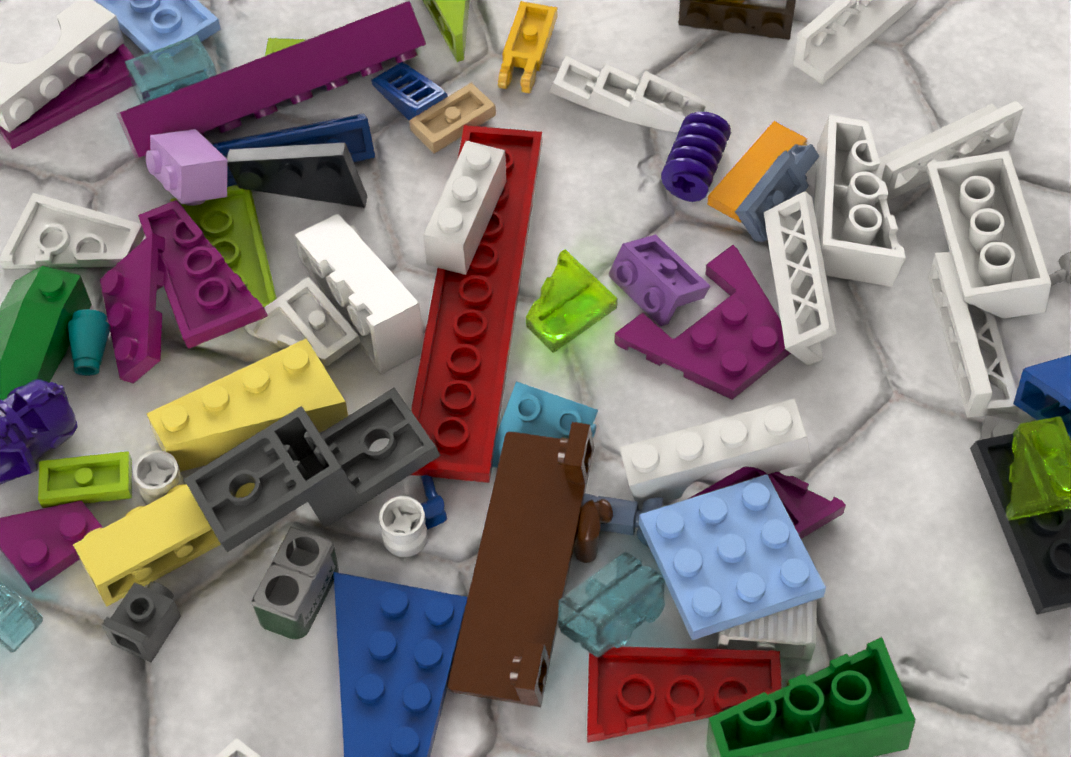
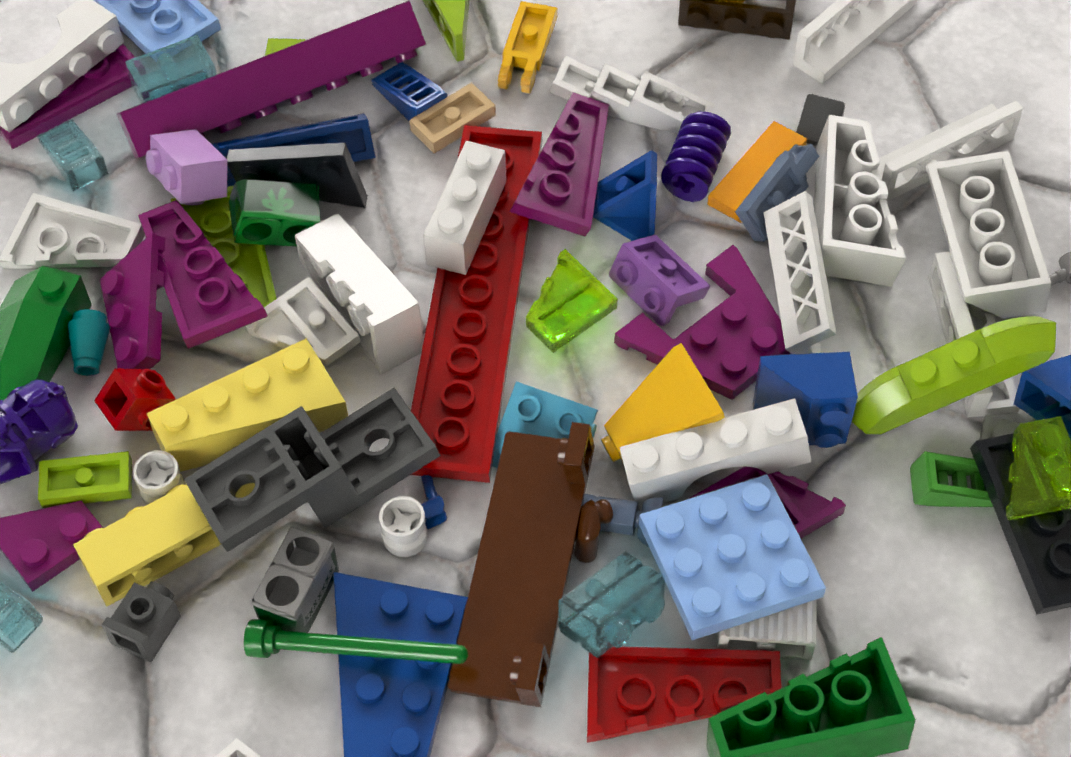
(81, 171): none -> clear light blue slope
(130, 396): none -> red brick
(265, 638): none -> green piece
(272, 211): none -> piece
(567, 170): none -> magenta wing
(628, 198): none -> blue slope
(664, 403): none -> yellow slope
(815, 115): none -> dark grey slope
(822, 389): none -> blue slope
(931, 483): none -> bright green slope
(953, 372): none -> lime brick

